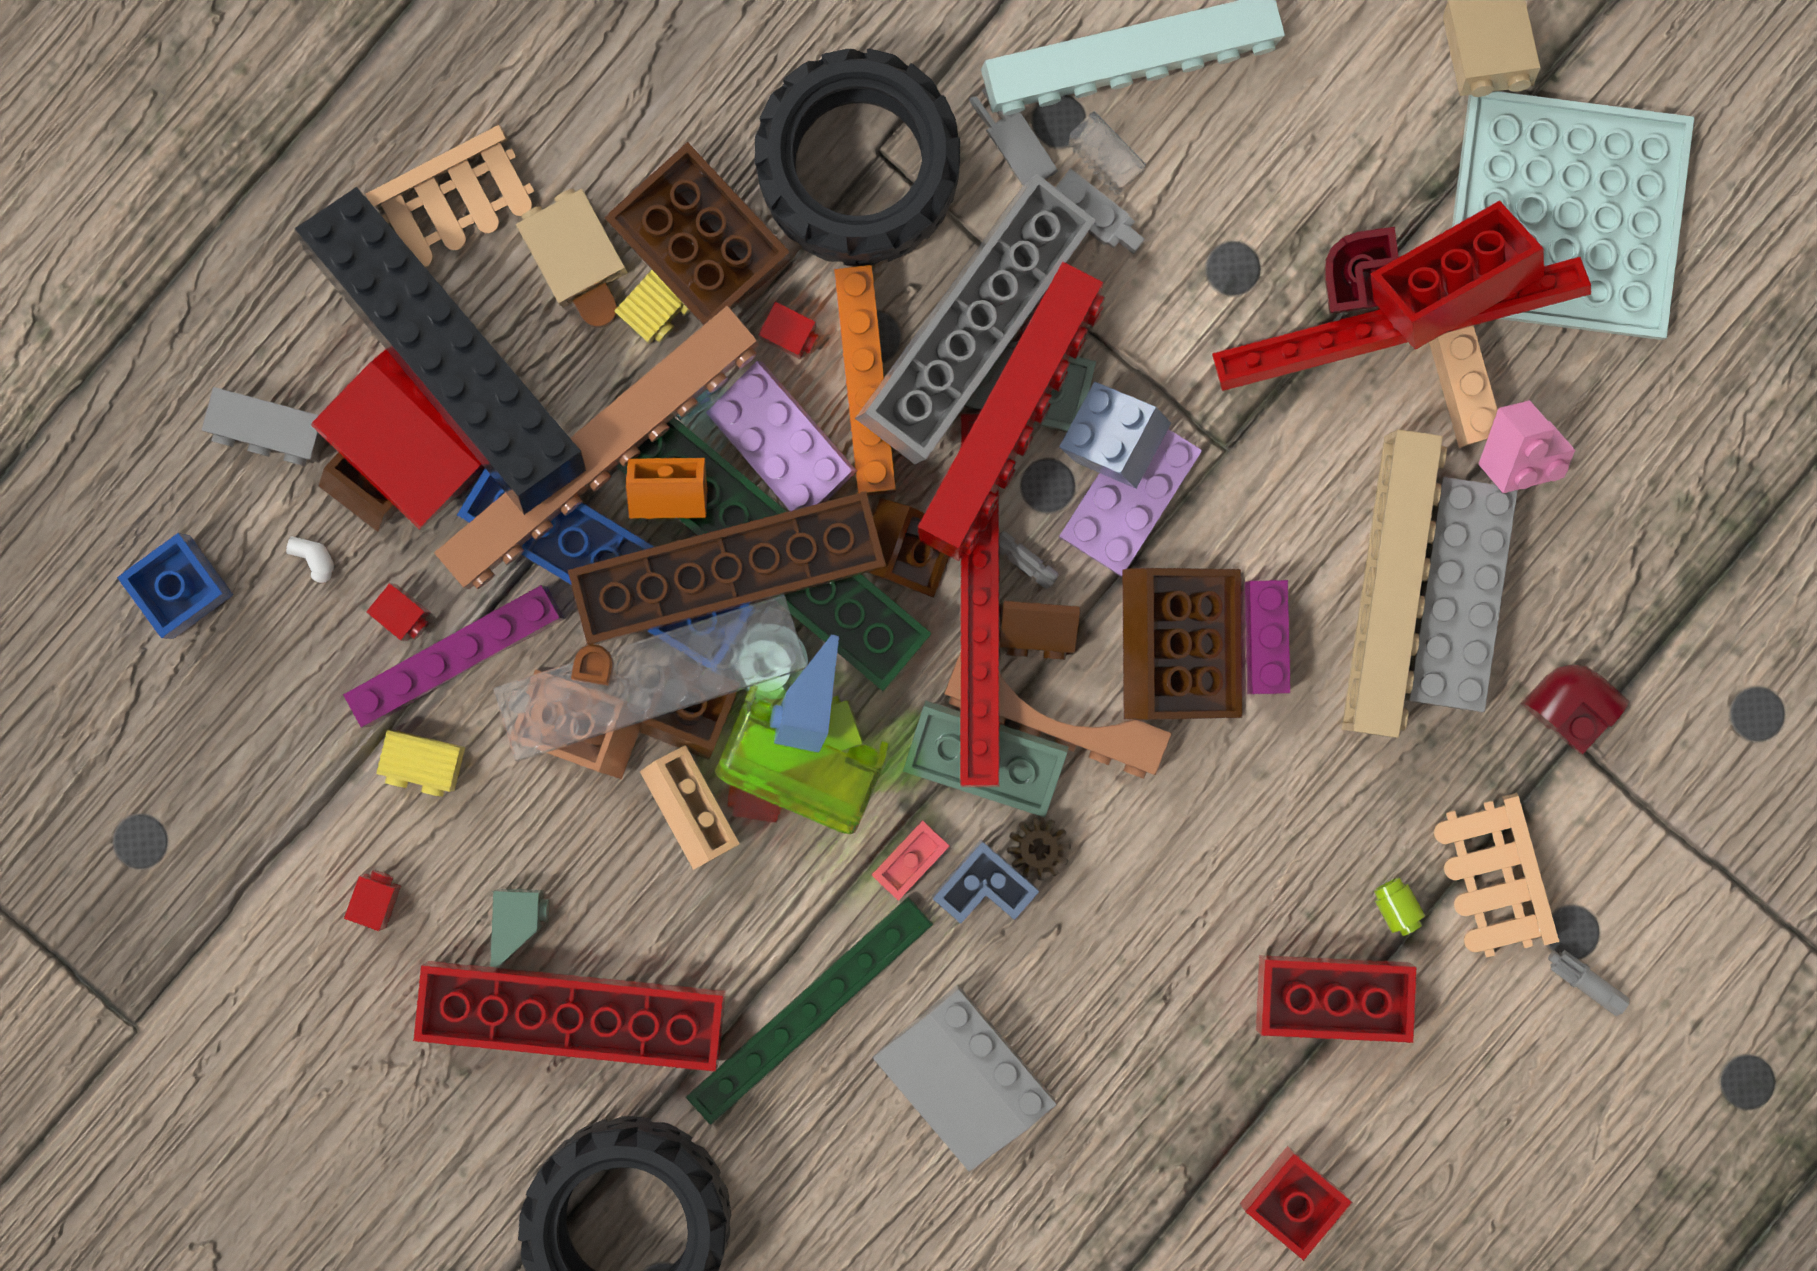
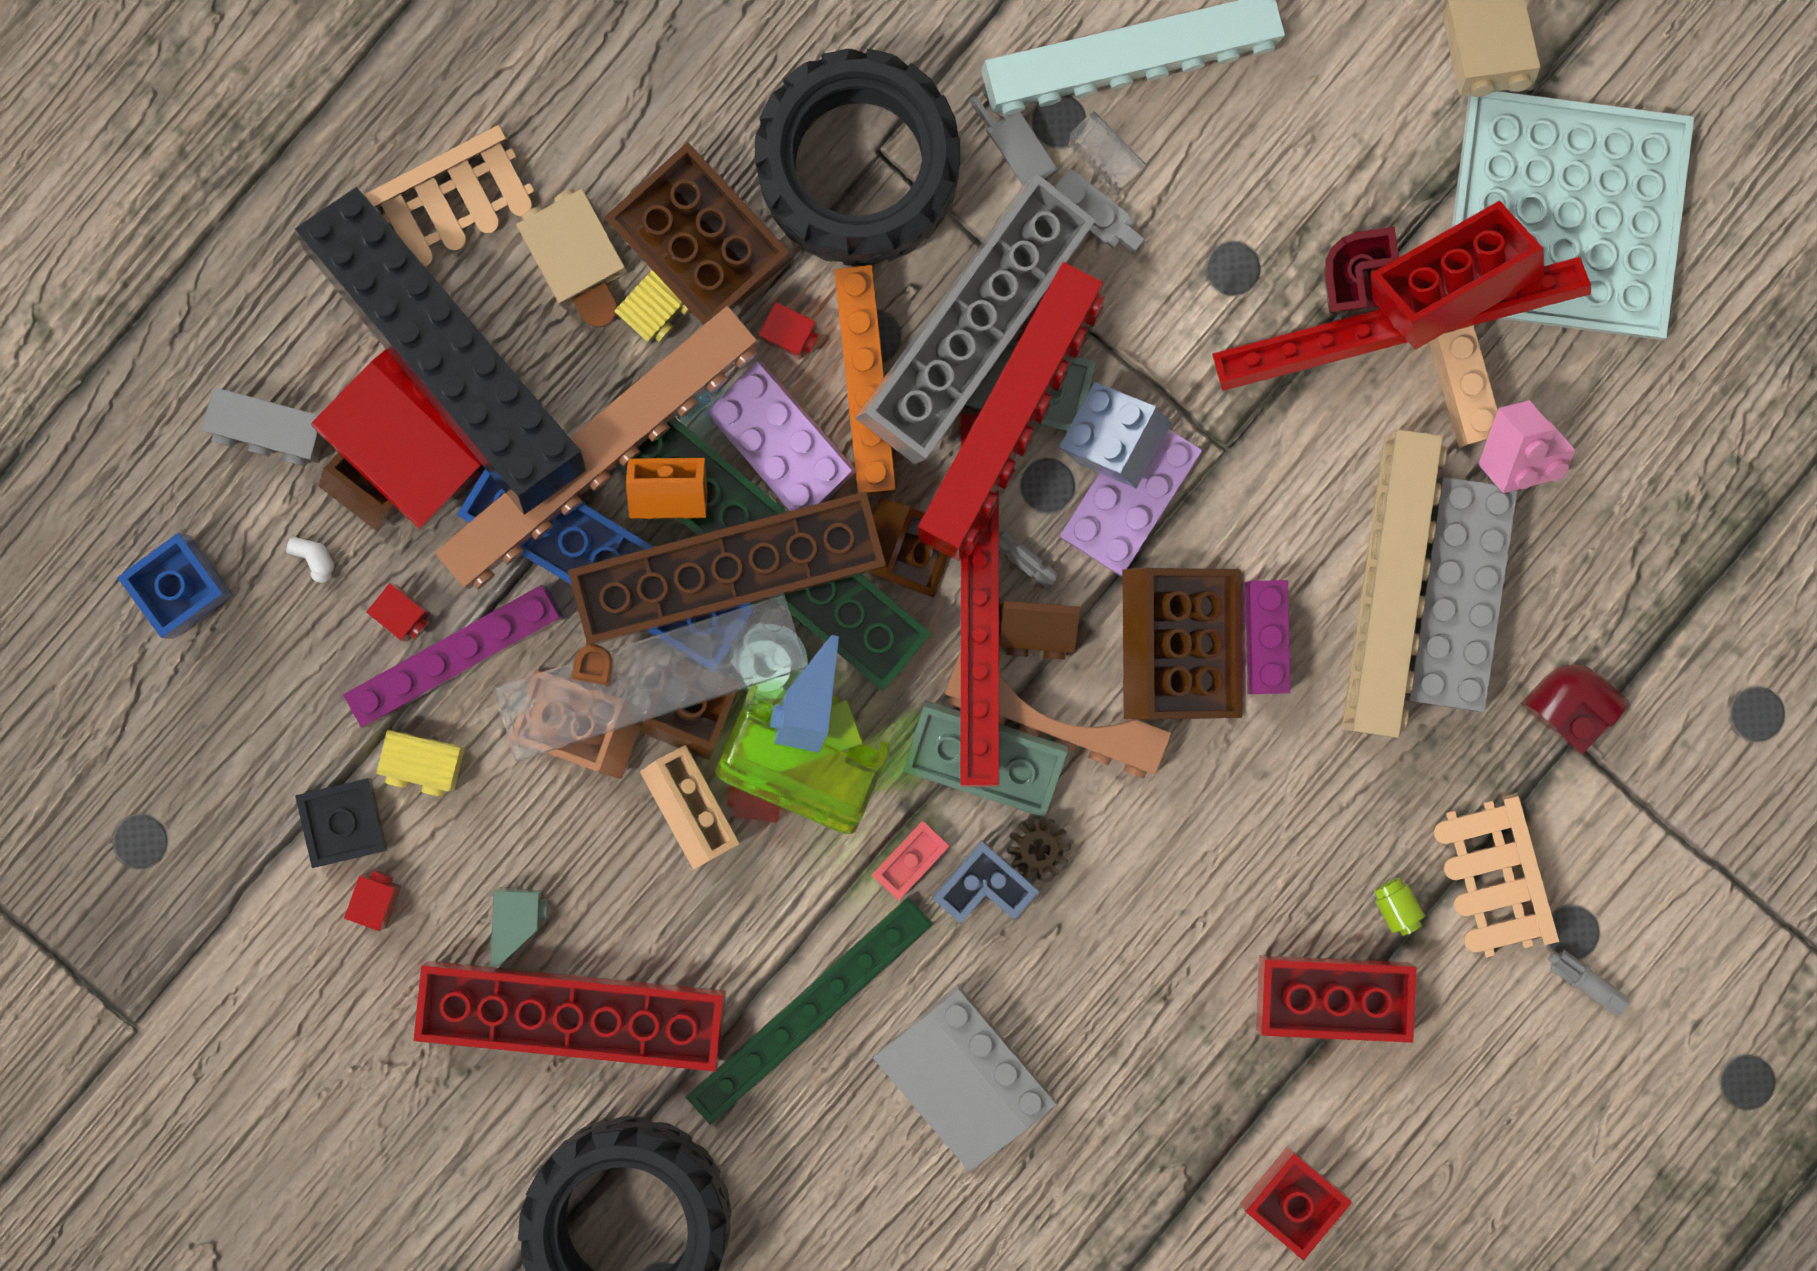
(341, 822): none -> black plate

